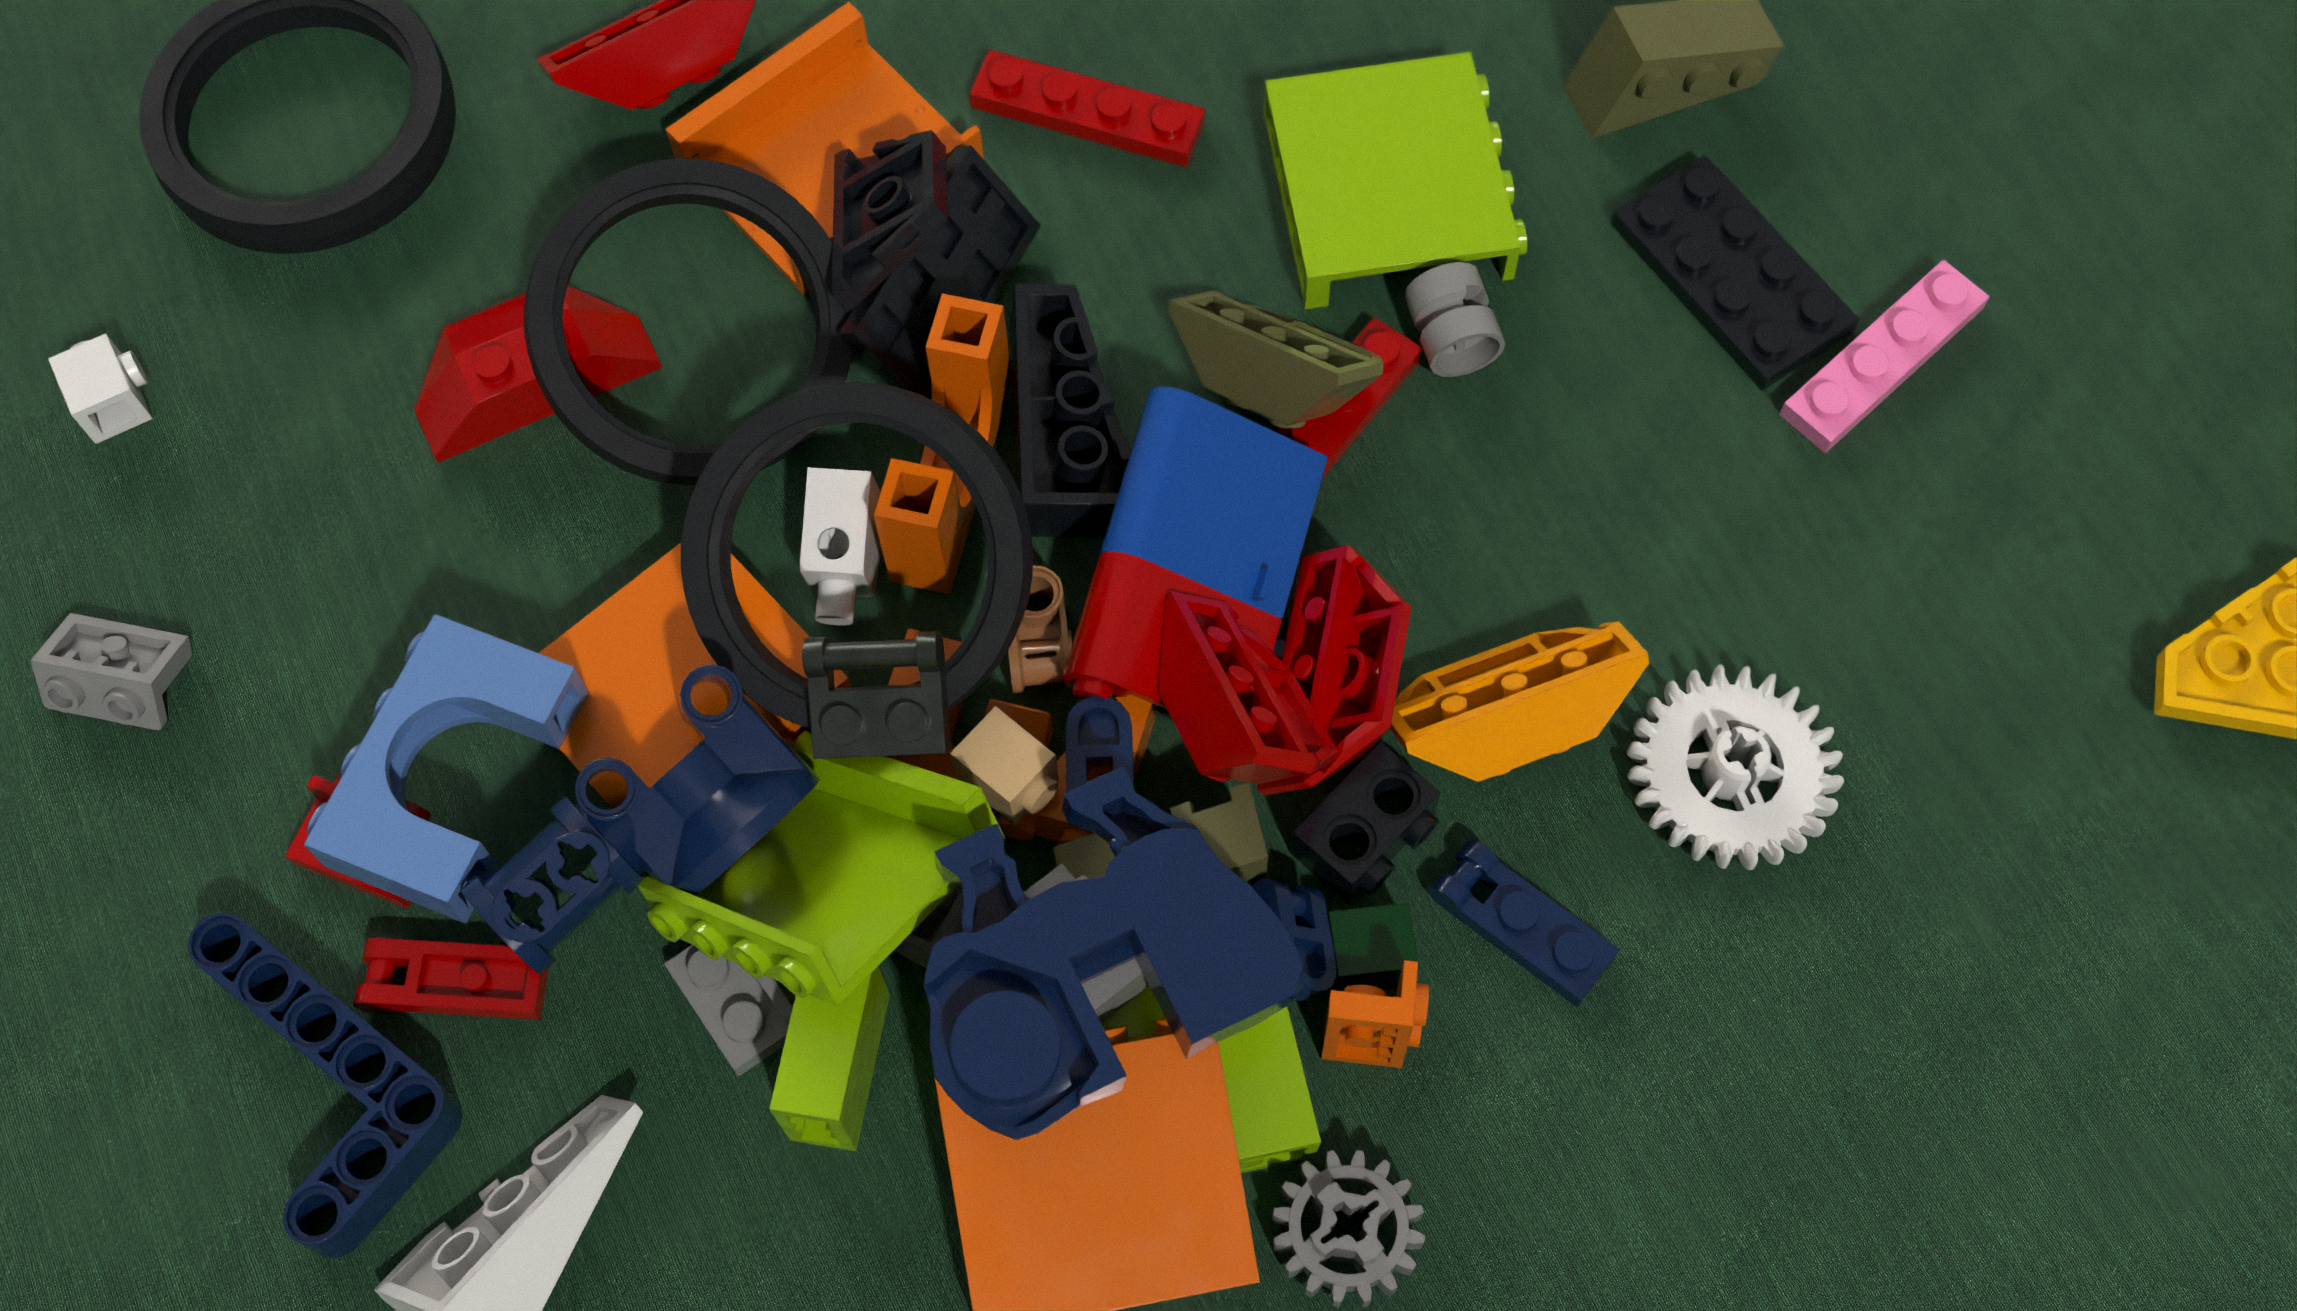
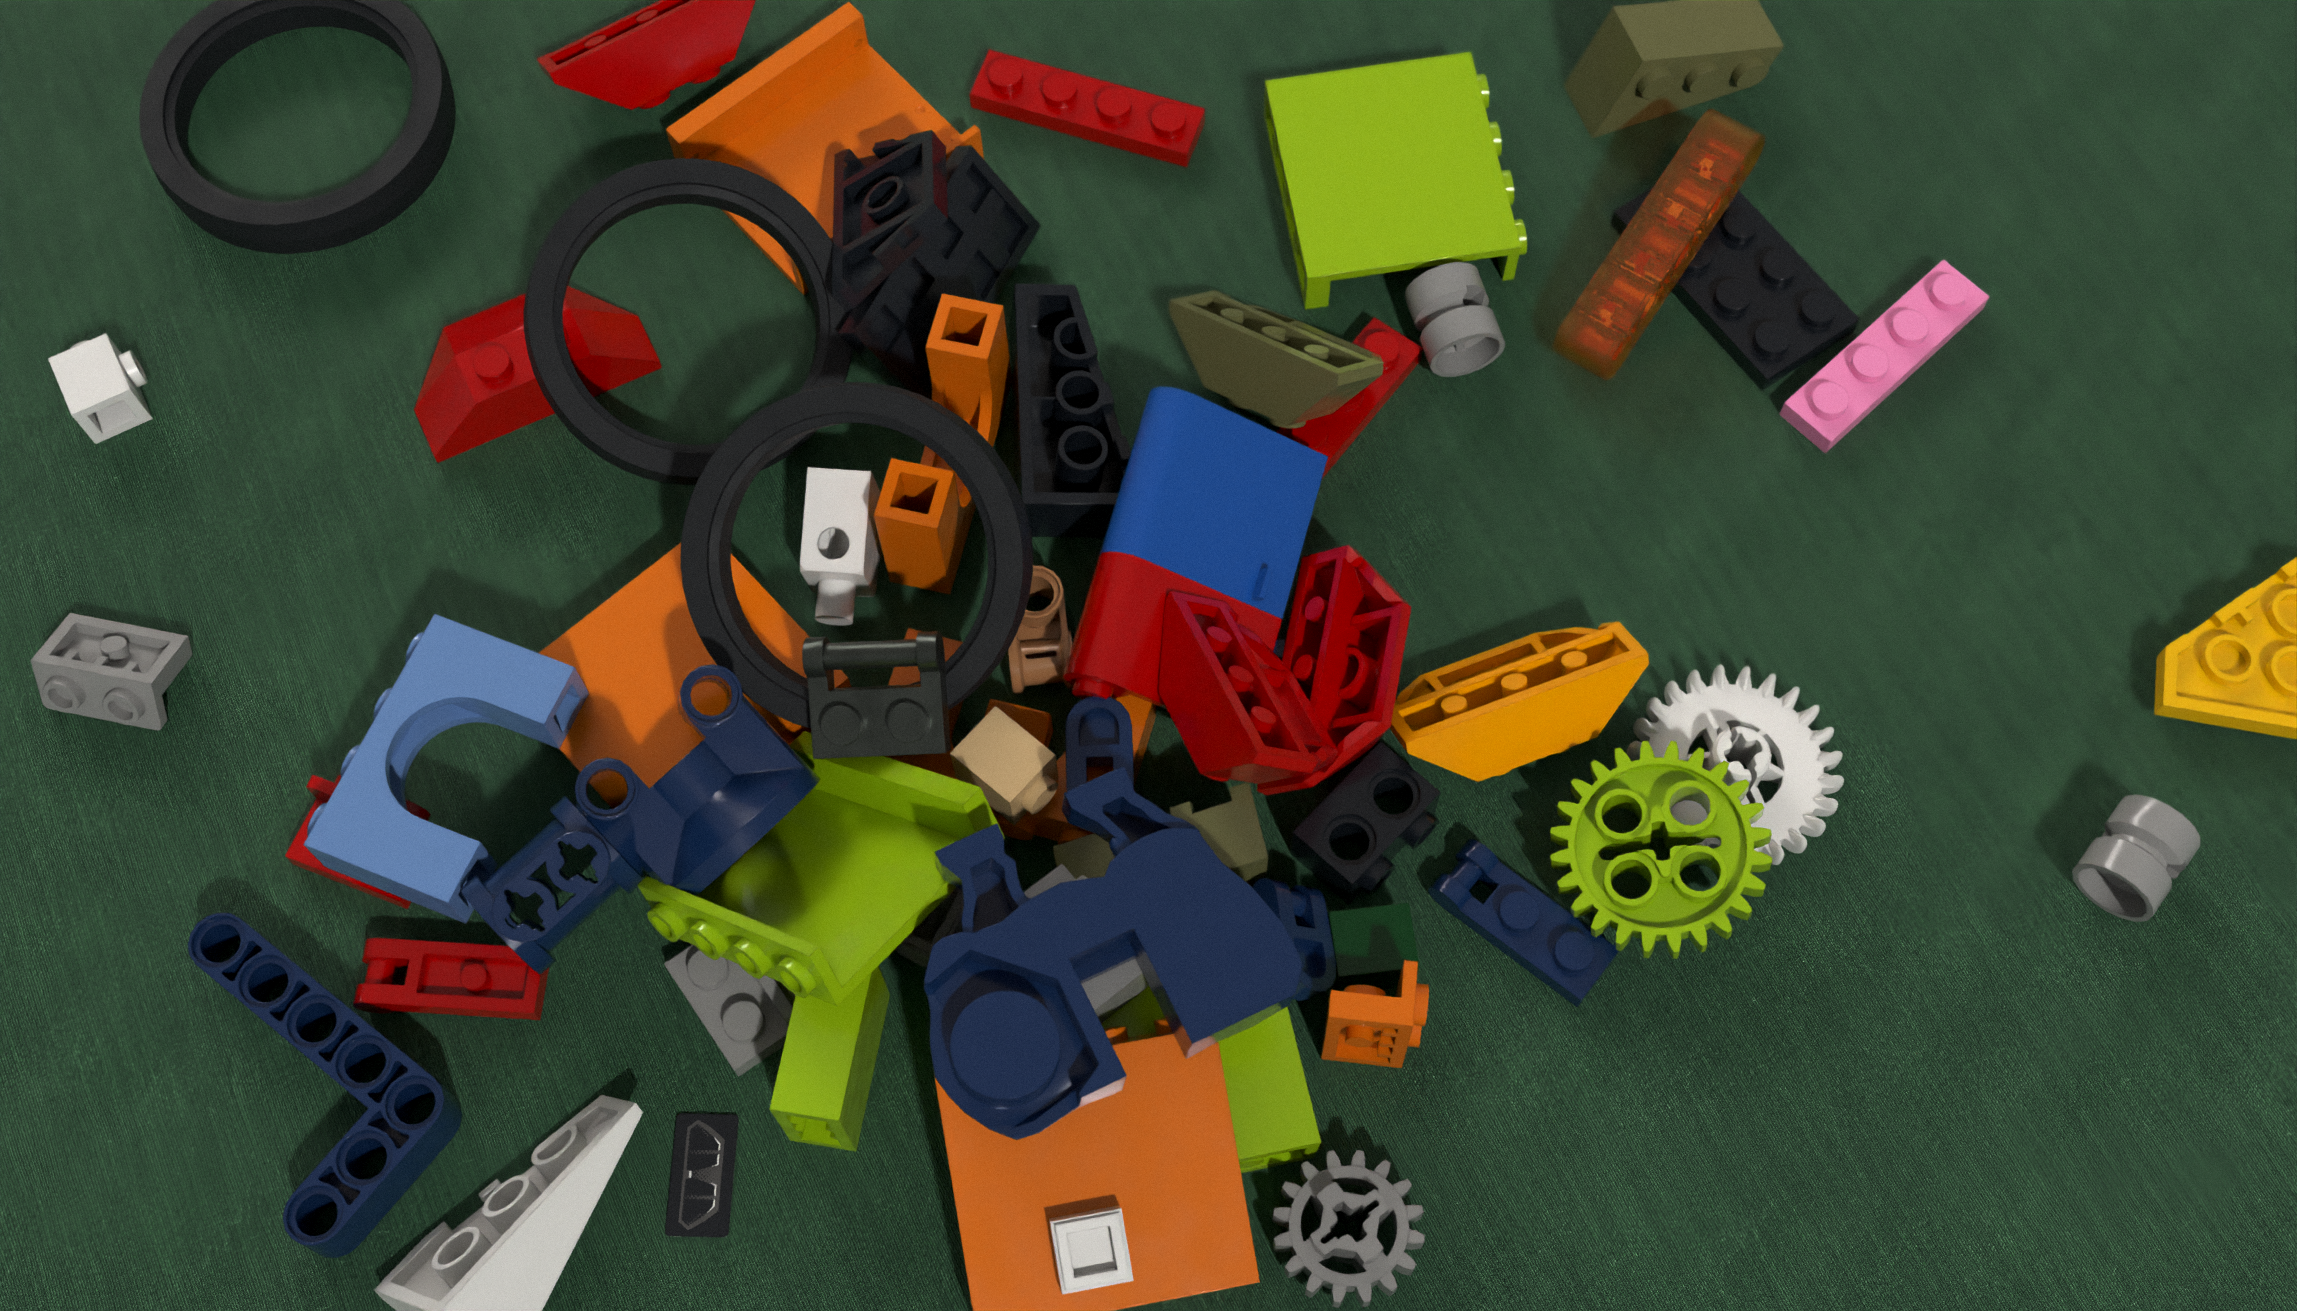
(702, 1175): none -> black sticker
(1091, 1249): none -> white tile
(1658, 244): none -> clear orange beam
(1669, 907): none -> lime gear
(2136, 858): none -> light grey wheel

